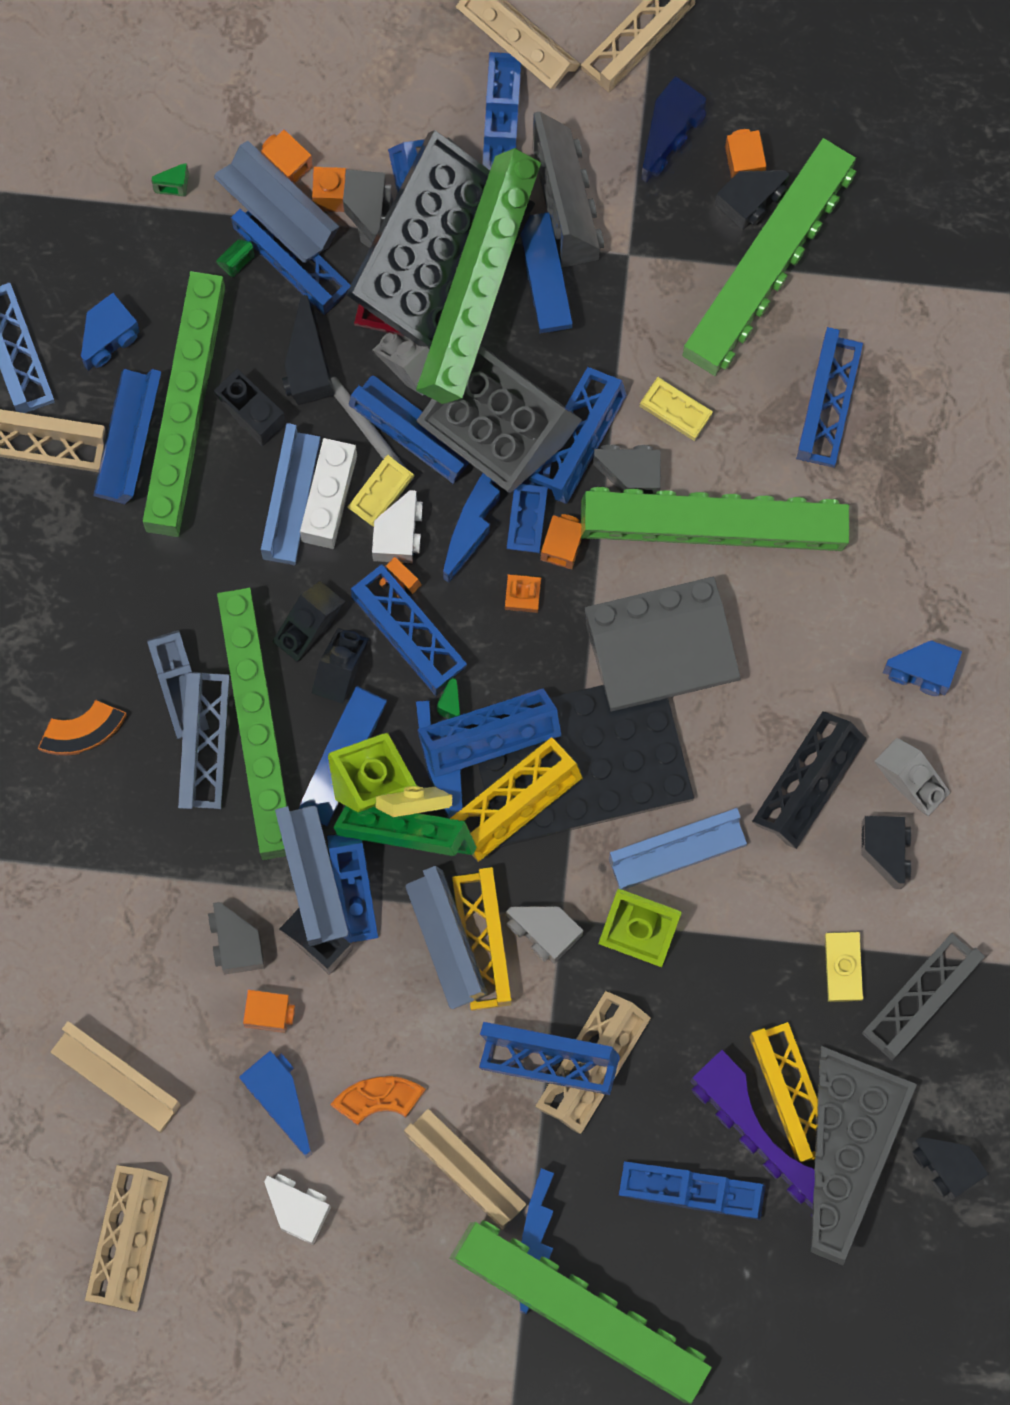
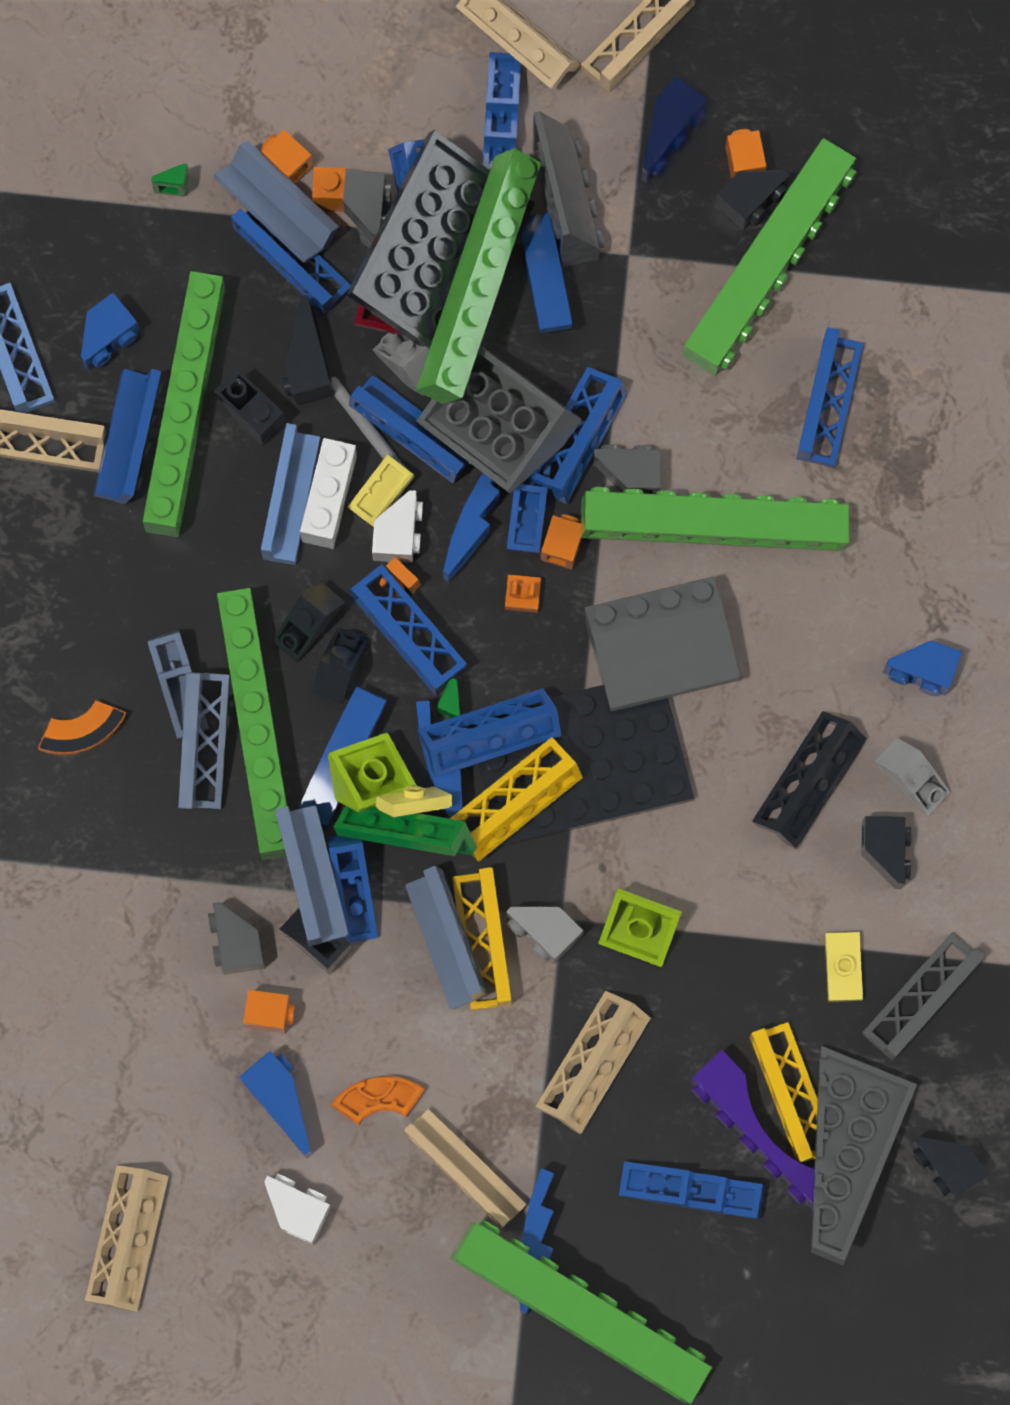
(115, 1077): tan fence -> none
(236, 257): green slope -> none
(549, 1045): blue fence -> none
(676, 408): light yellow plate -> none
(677, 849): medium blue fence -> none

